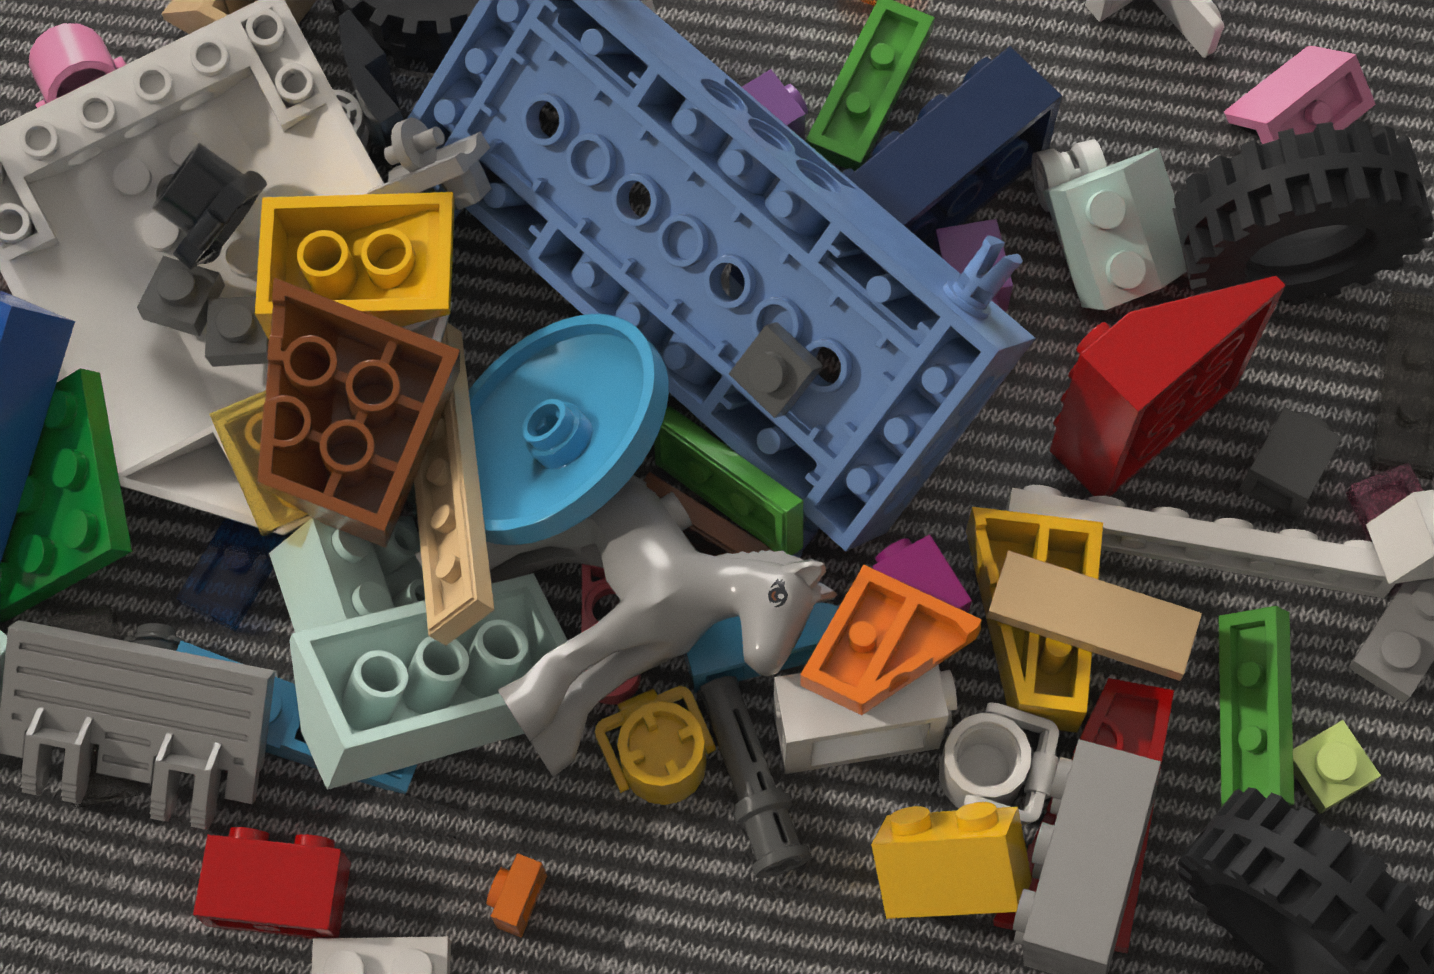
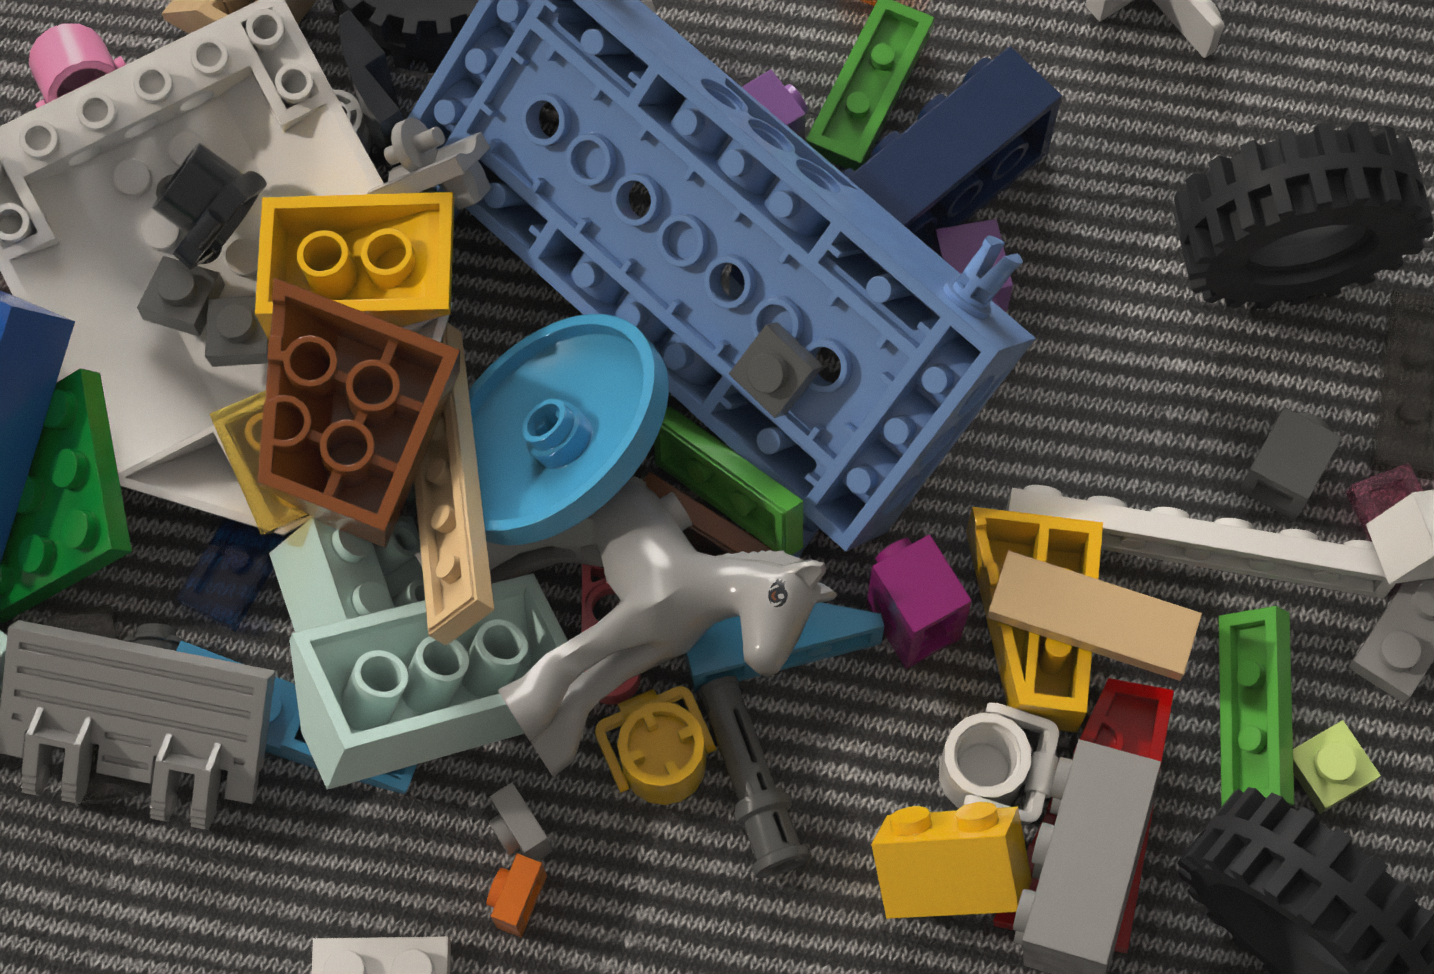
(272, 884): red brick -> none
(517, 826): none -> light grey plate
(825, 734): white window -> none
(883, 641): orange wing -> none
(1054, 168): white wheel -> none
(1118, 230): light aqua slope -> none
(1155, 379): red slope -> none
(1305, 91): bright pink panel -> none

